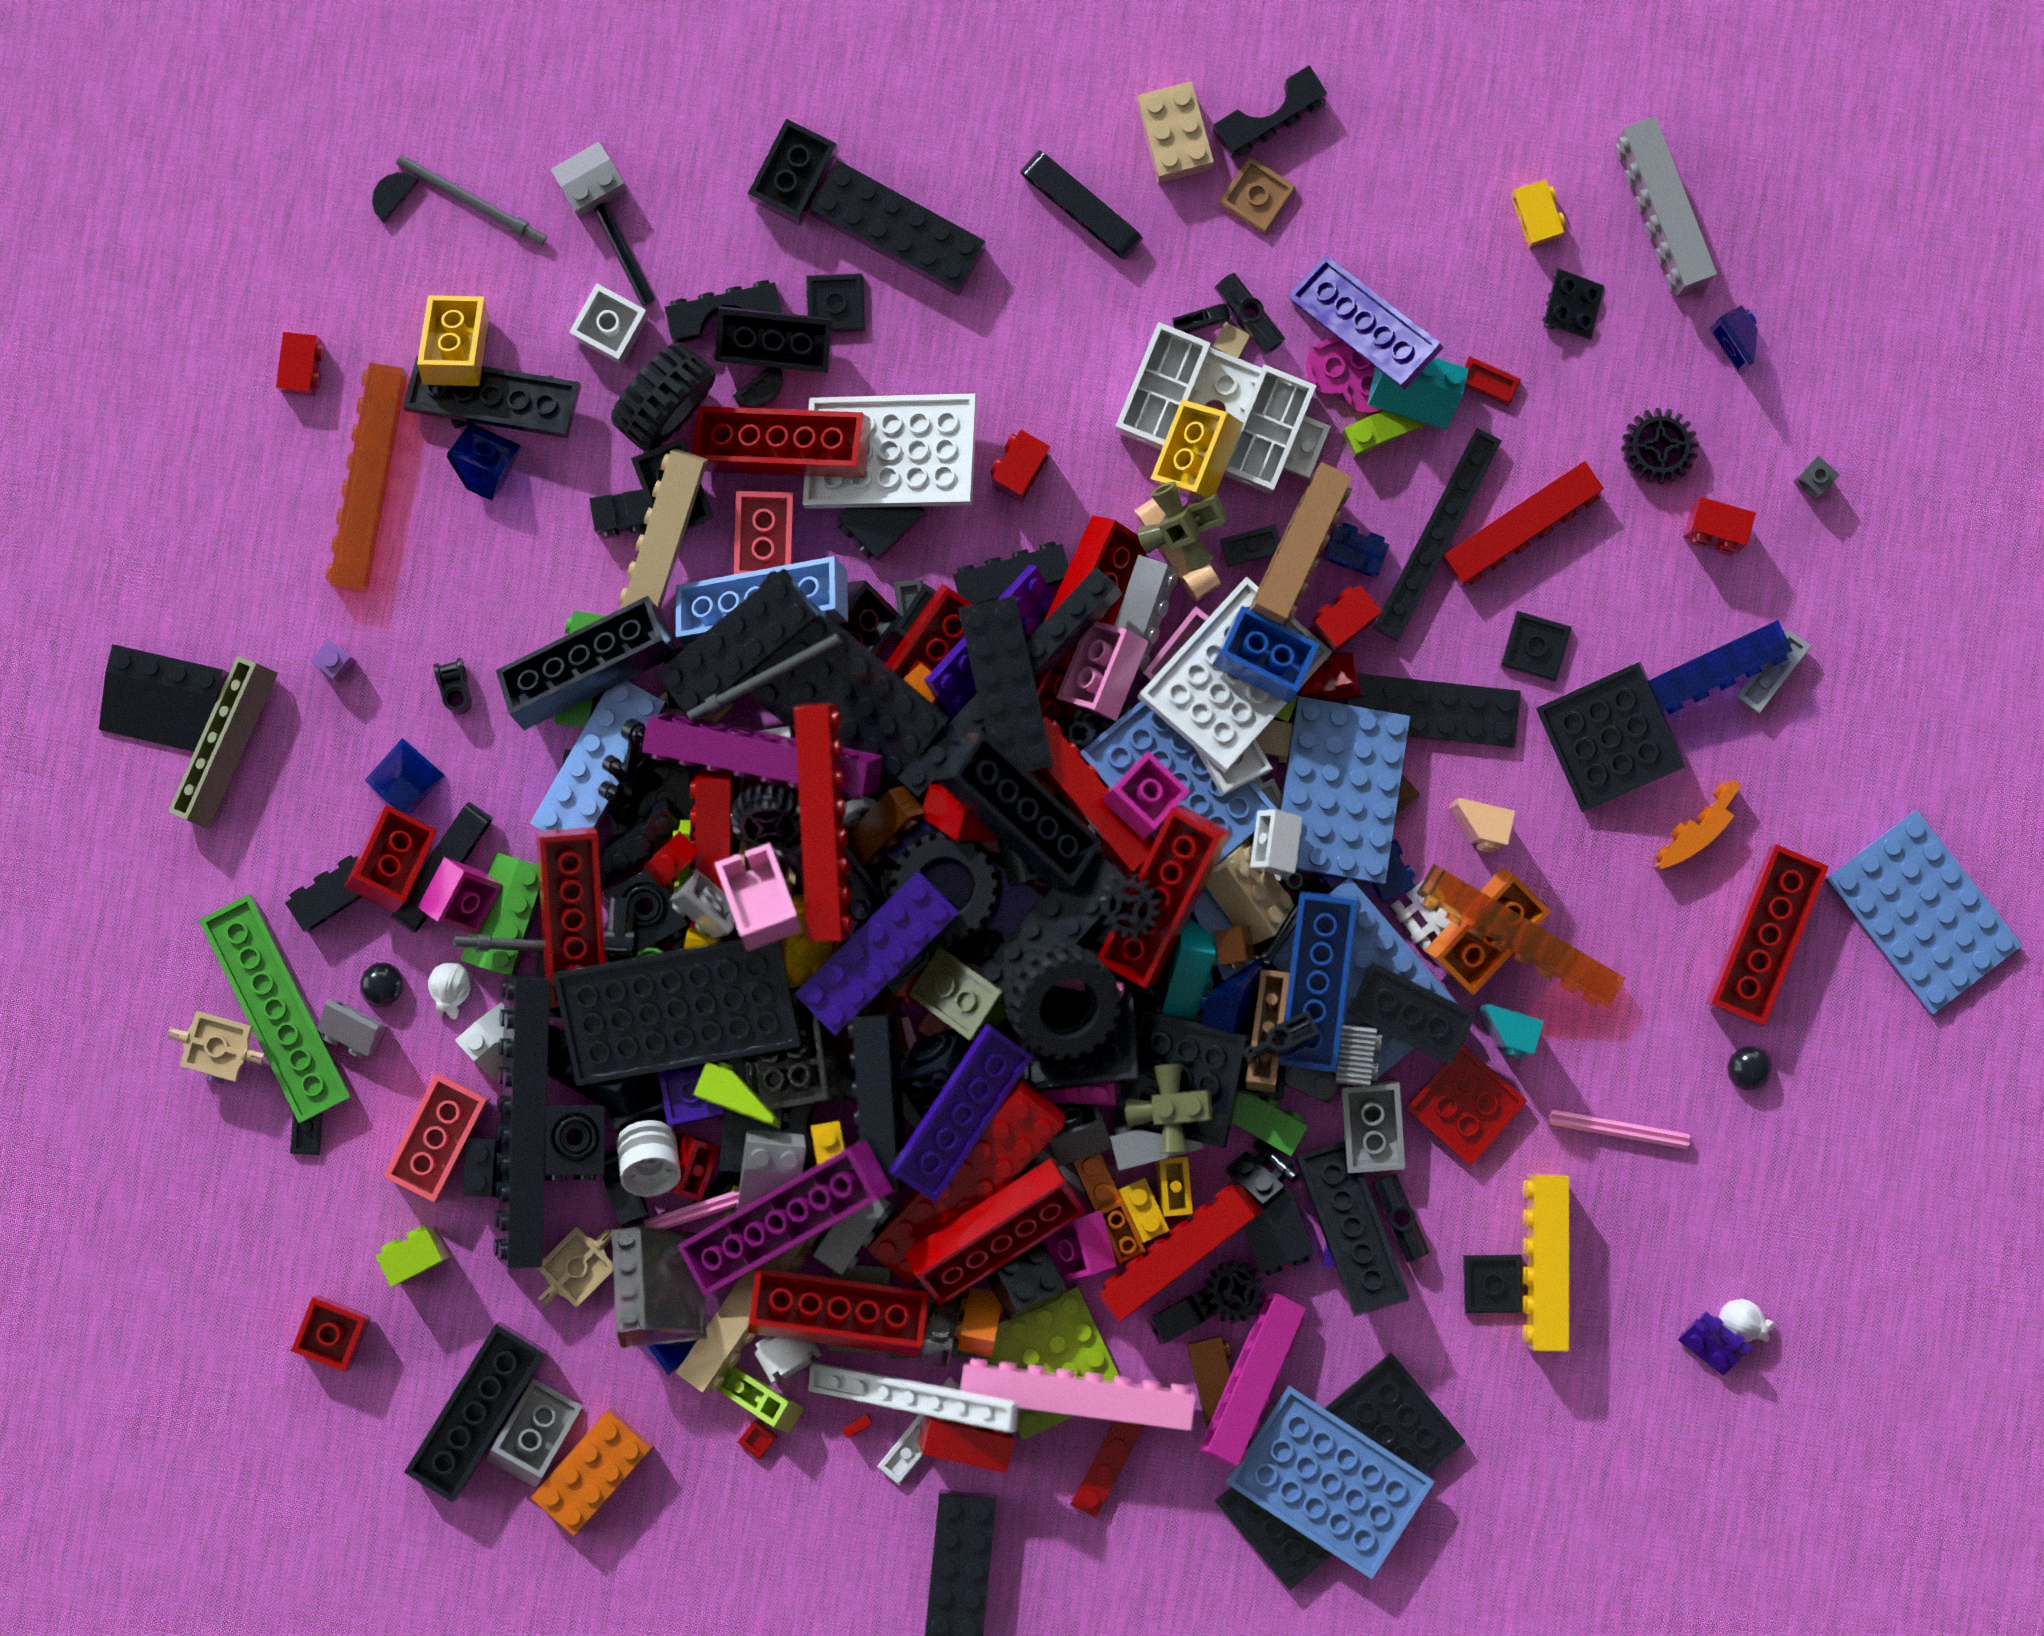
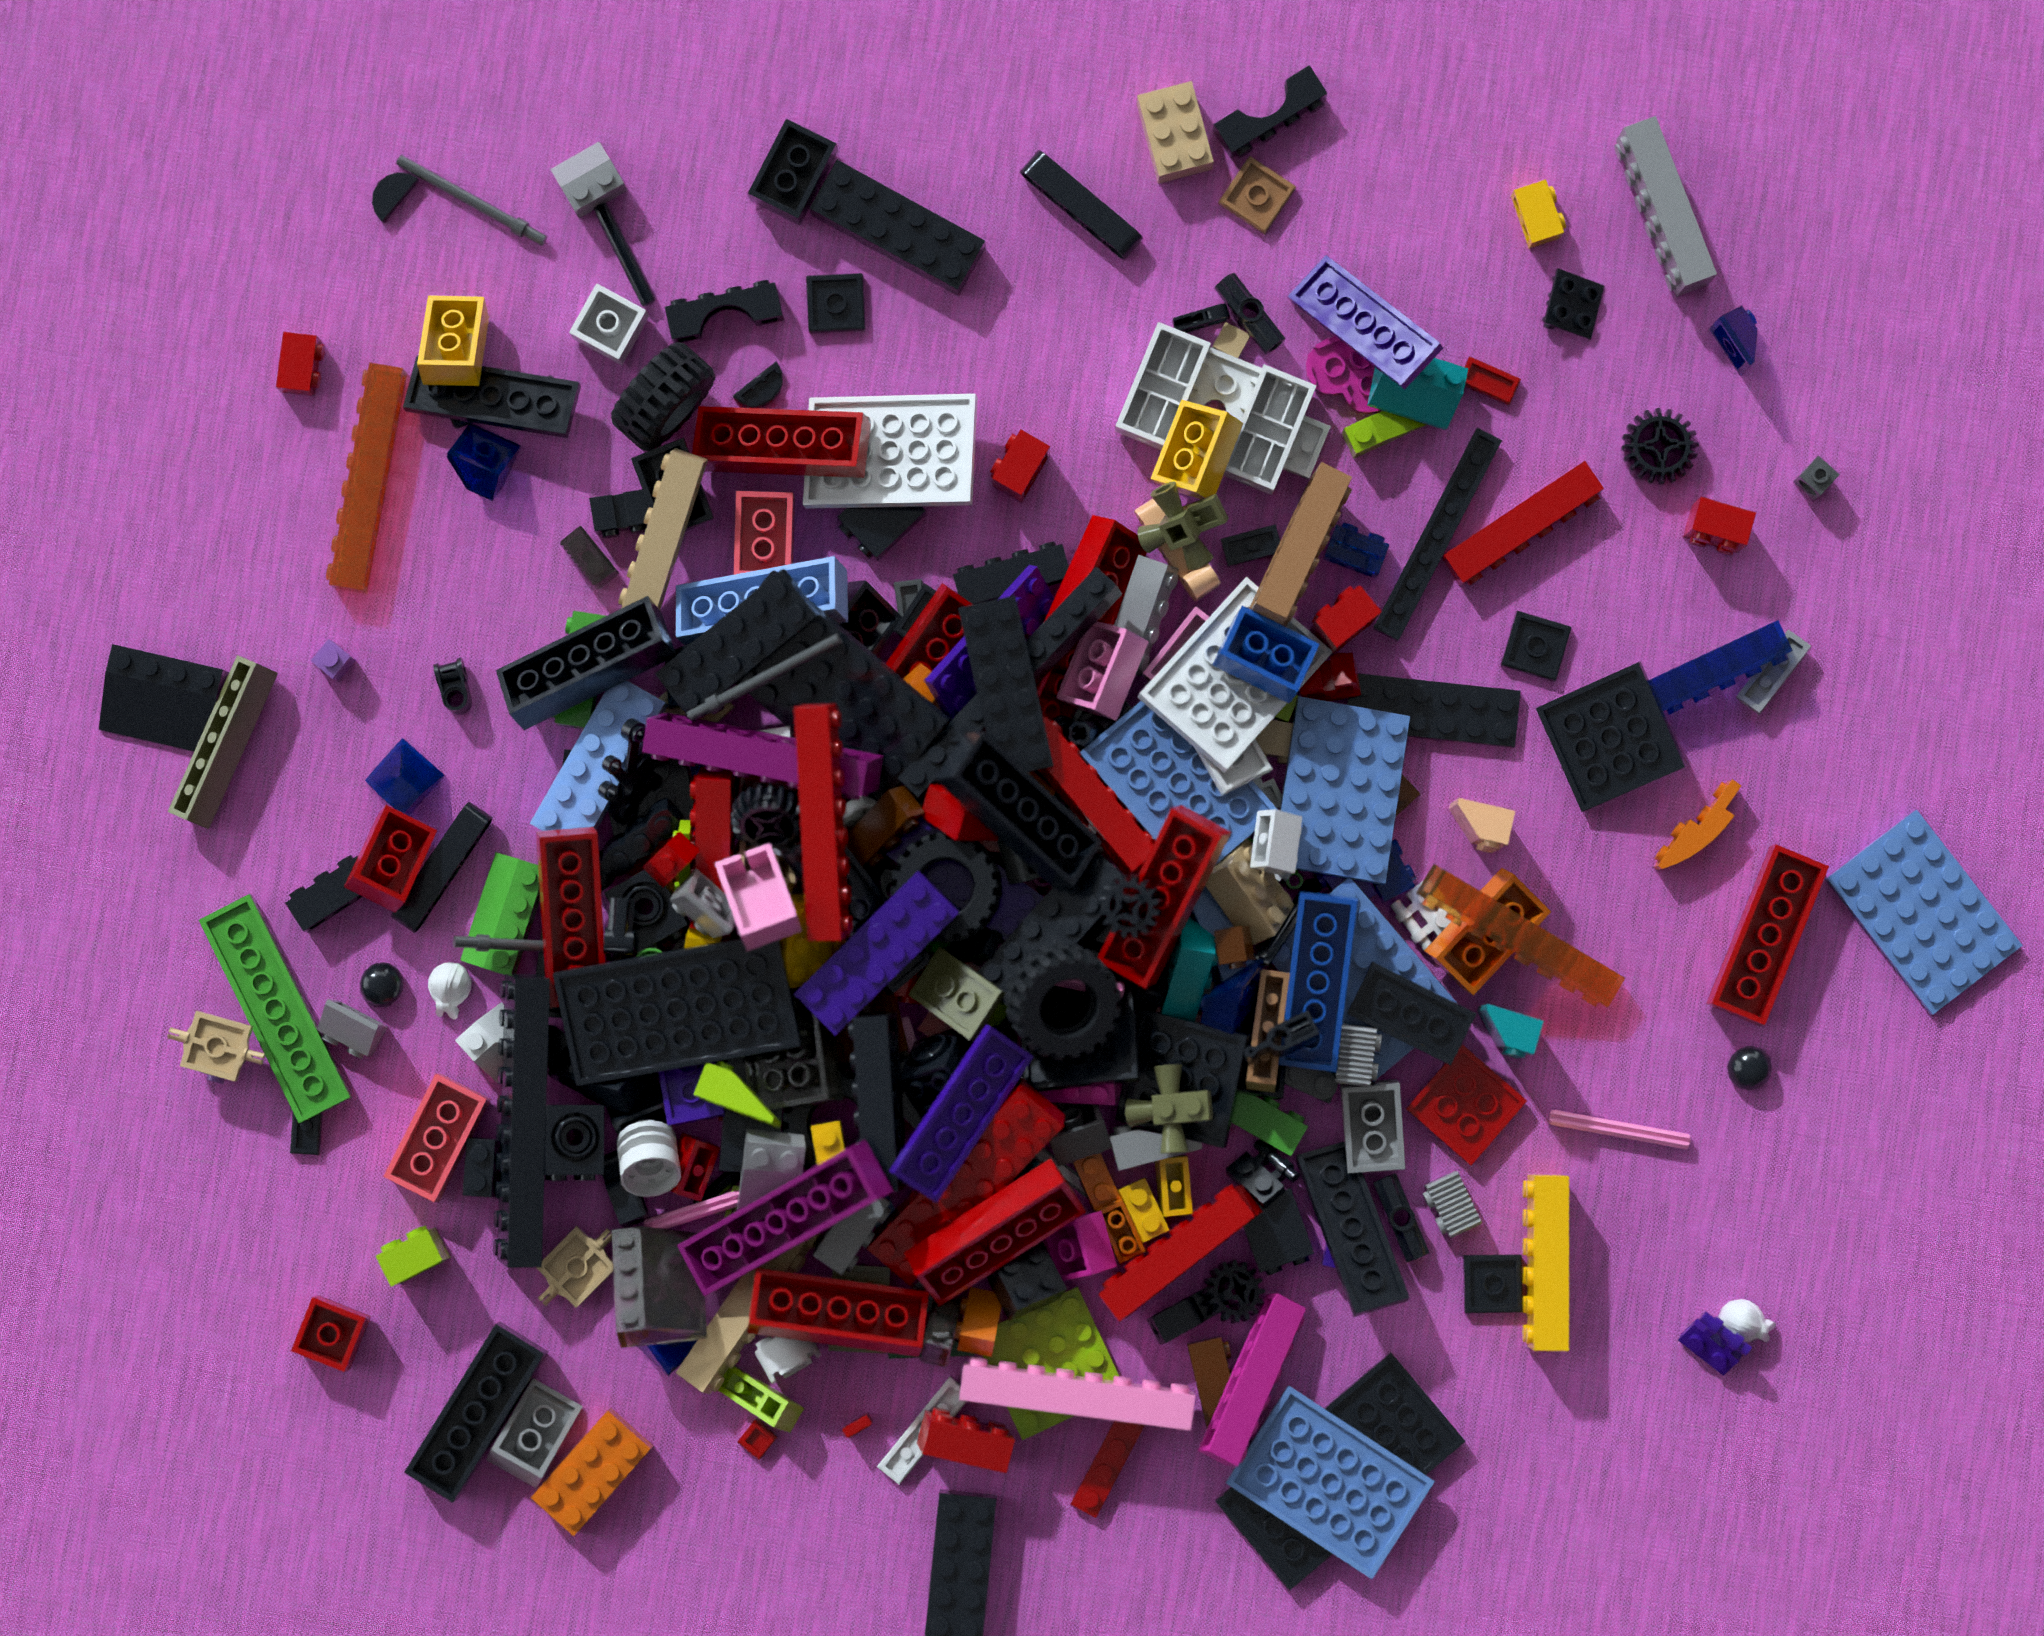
(460, 896): dark pink brick -> none
(589, 558): none -> clear smoke brick
(774, 339): black slope -> none
(913, 1396): white tile -> none
(1145, 795): dark pink brick -> none
(1451, 1204): none -> light grey brick

